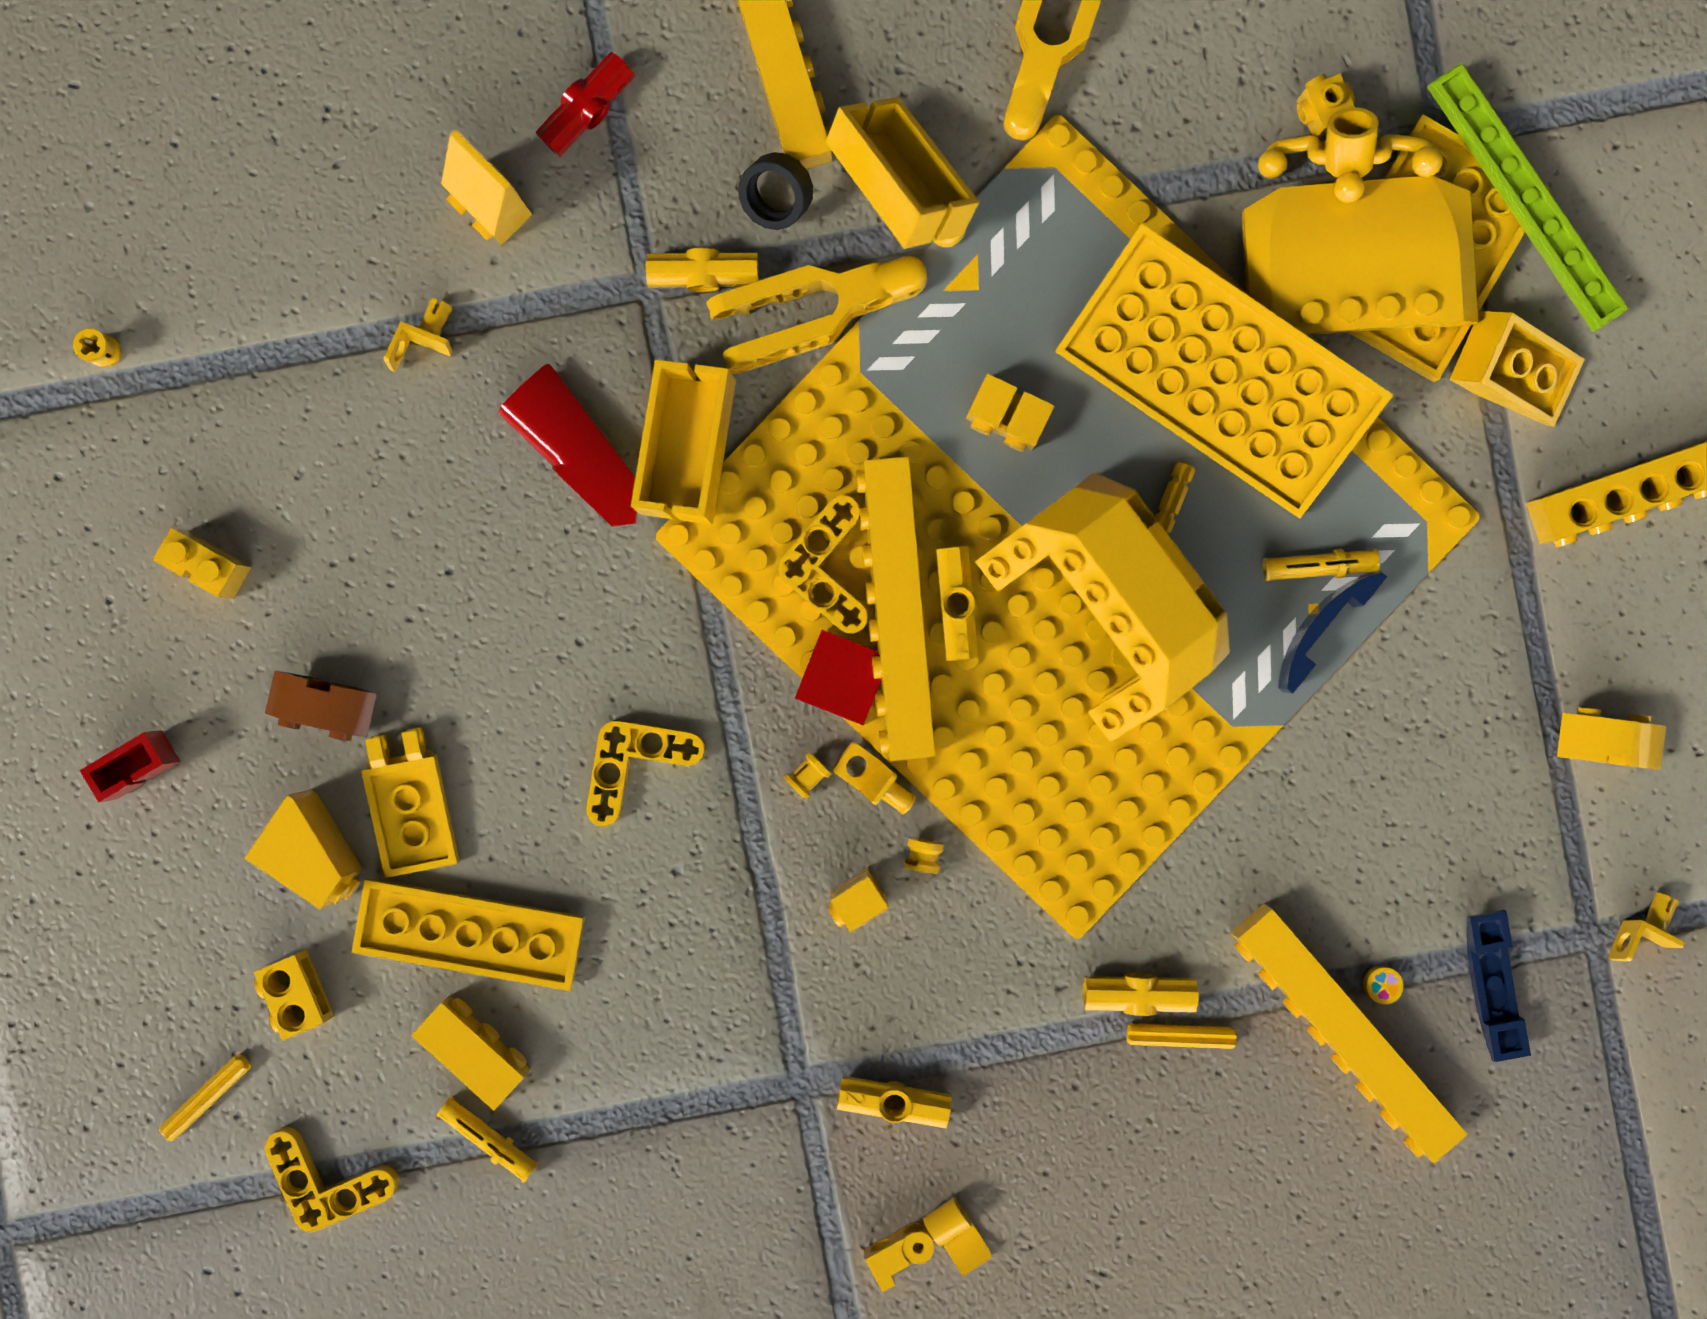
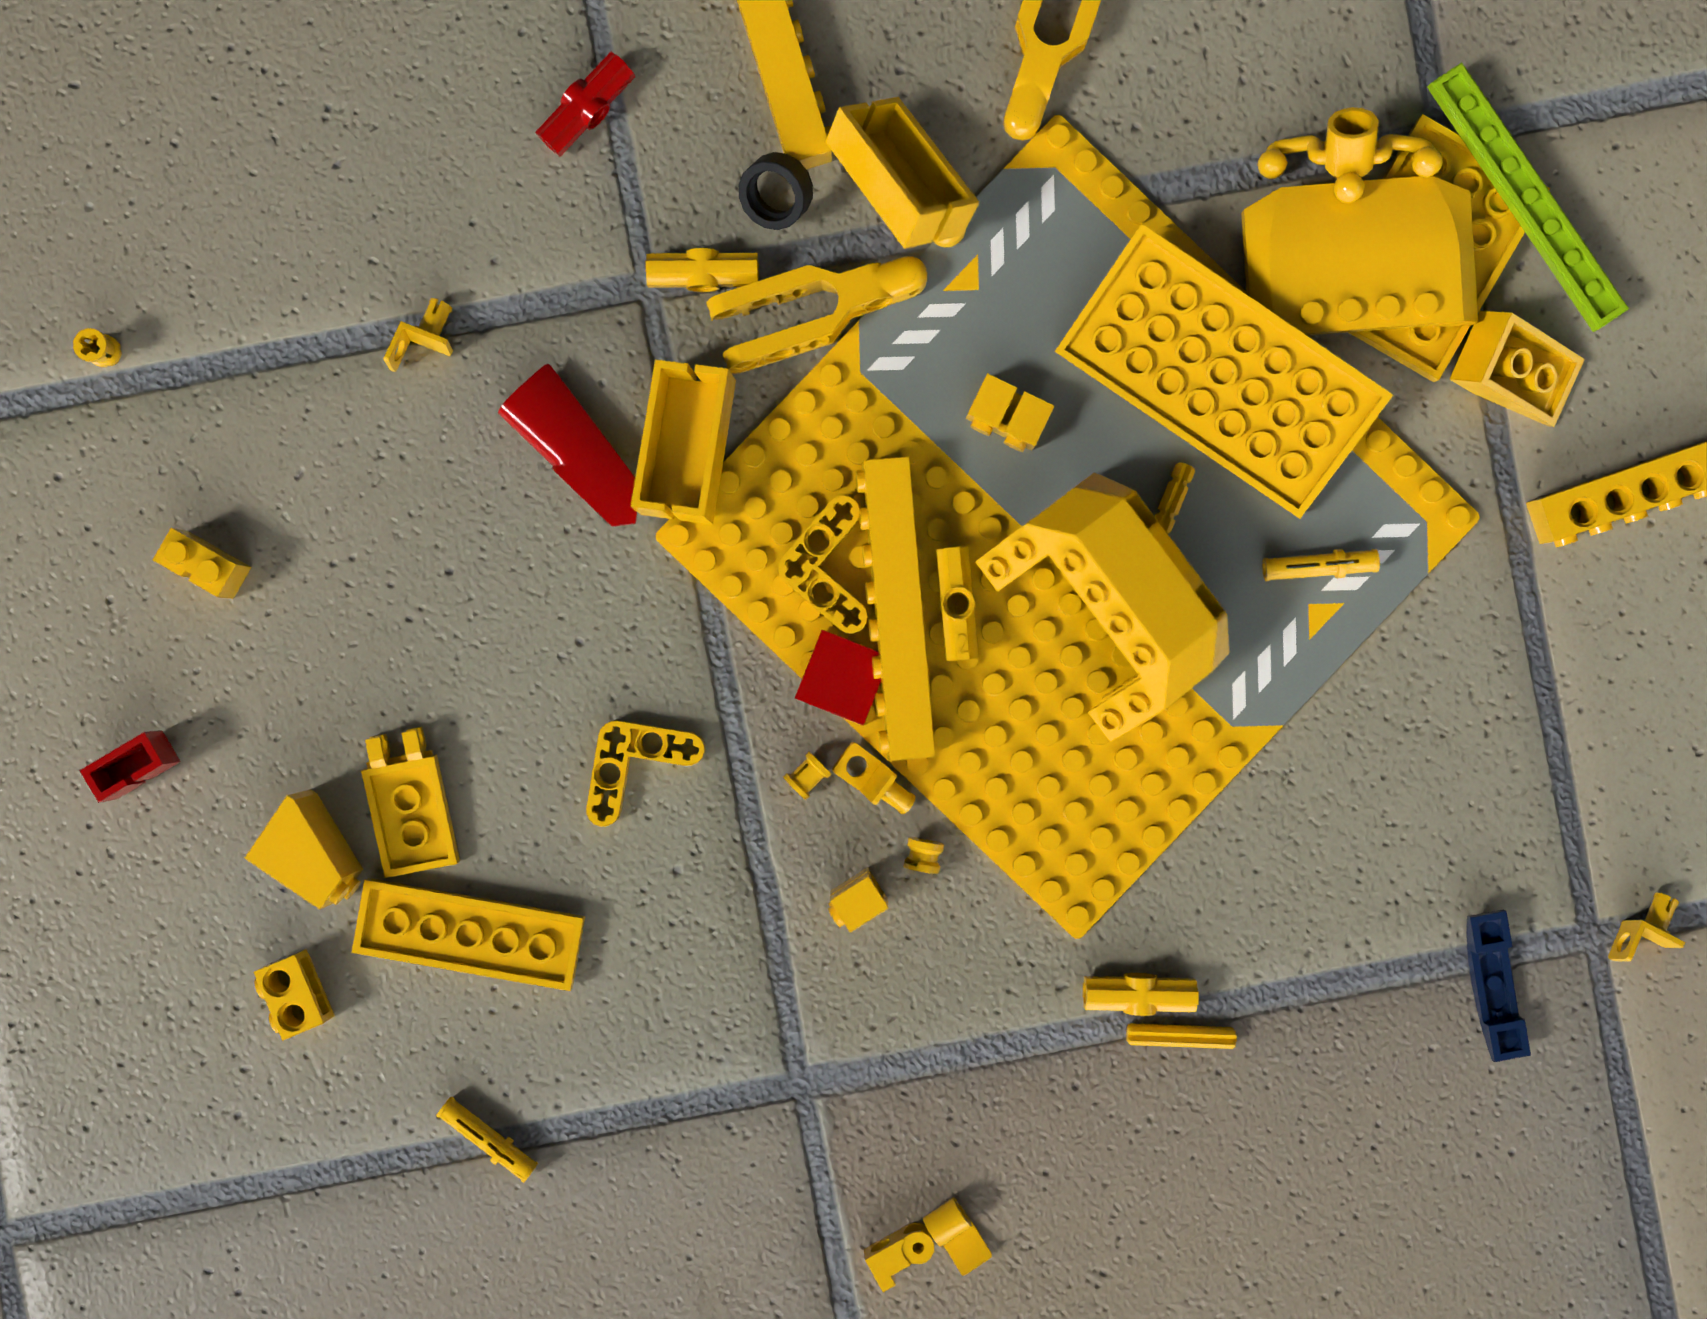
(205, 1097): yellow axle -> none
(320, 704): dark orange brick -> none
(323, 1198): yellow beam -> none
(472, 1051): yellow brick -> none
(481, 192): yellow slope -> none
(919, 1105): yellow piece -> none
(1295, 663): dark blue slope -> none
(1322, 99): yellow brick -> none
(1348, 1033): yellow brick -> none
(1383, 984): yellow tile -> none
(1610, 740): yellow brick -> none

